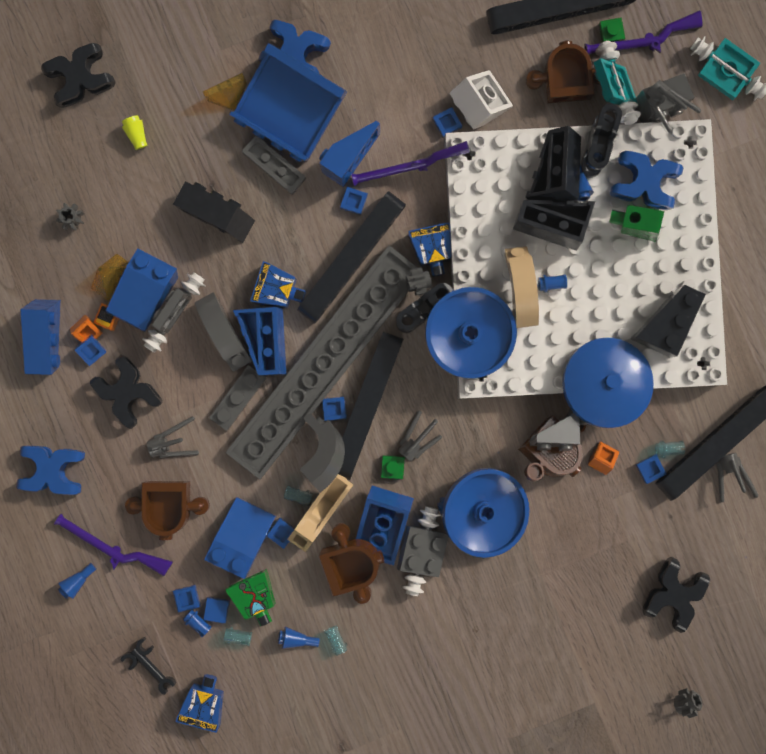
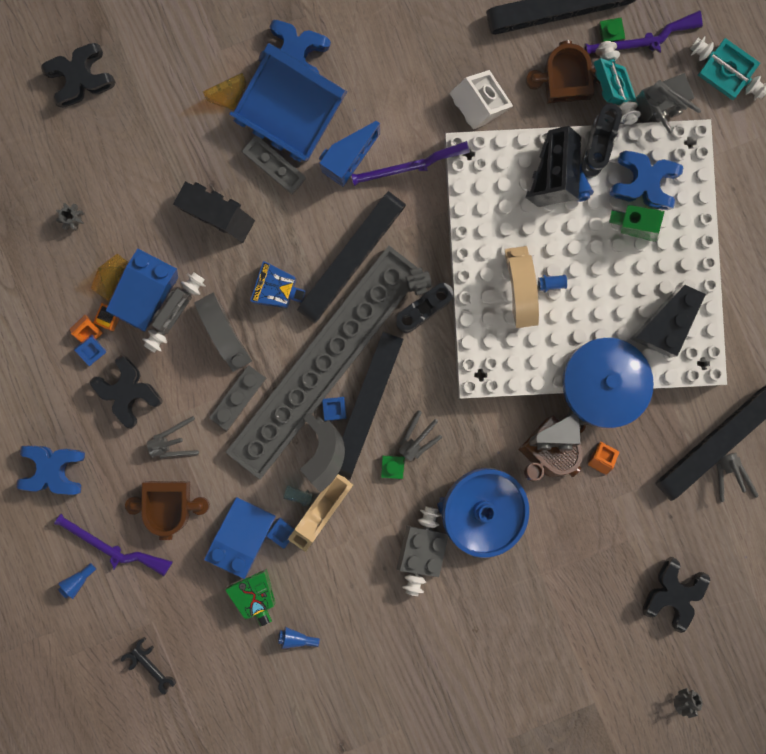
(41, 336): blue wedge -> none
(135, 131): neon yellow cone -> none
(186, 598): blue tile -> none
(196, 623): blue pin -> none
(203, 705): blue torso -> none
(216, 610): blue tile -> none
(237, 637): clear light blue pin -> none
(265, 338): blue wedge -> none
(336, 641): clear light blue pin -> none
(350, 564): reddish brown piece -> none
(353, 200): blue tile -> none
(384, 521): blue slope -> none
(432, 246): torso -> none
(447, 122): blue tile -> none
(471, 332): blue dish -> none
(555, 221): black wedge -> none
(650, 469): blue tile -> none
(669, 448): clear light blue pin -> none

